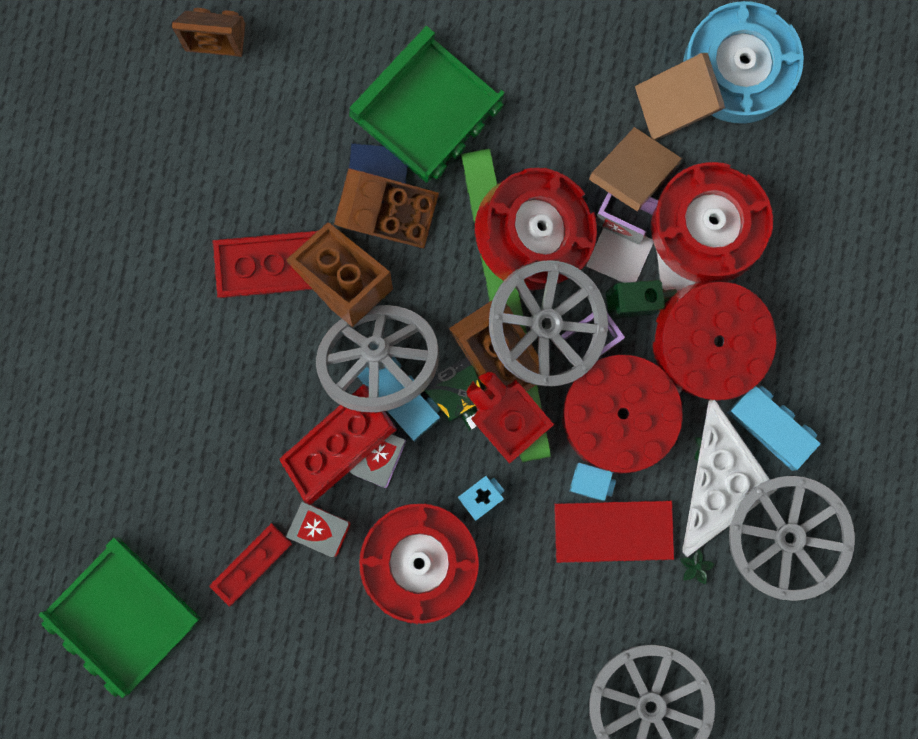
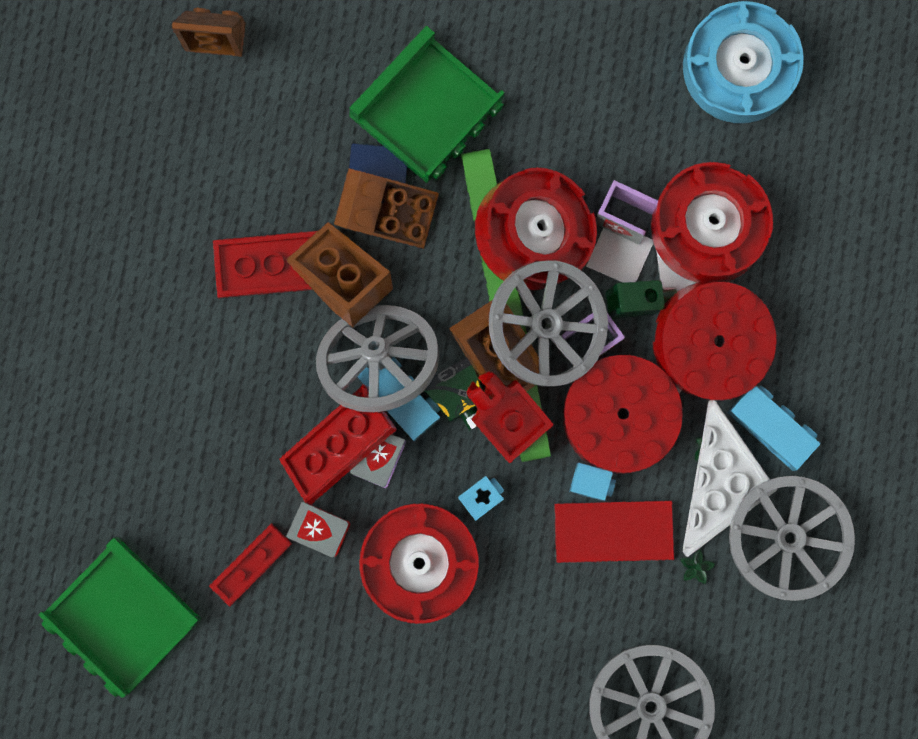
(635, 169): medium nougat tile -> none
(680, 96): medium nougat tile -> none

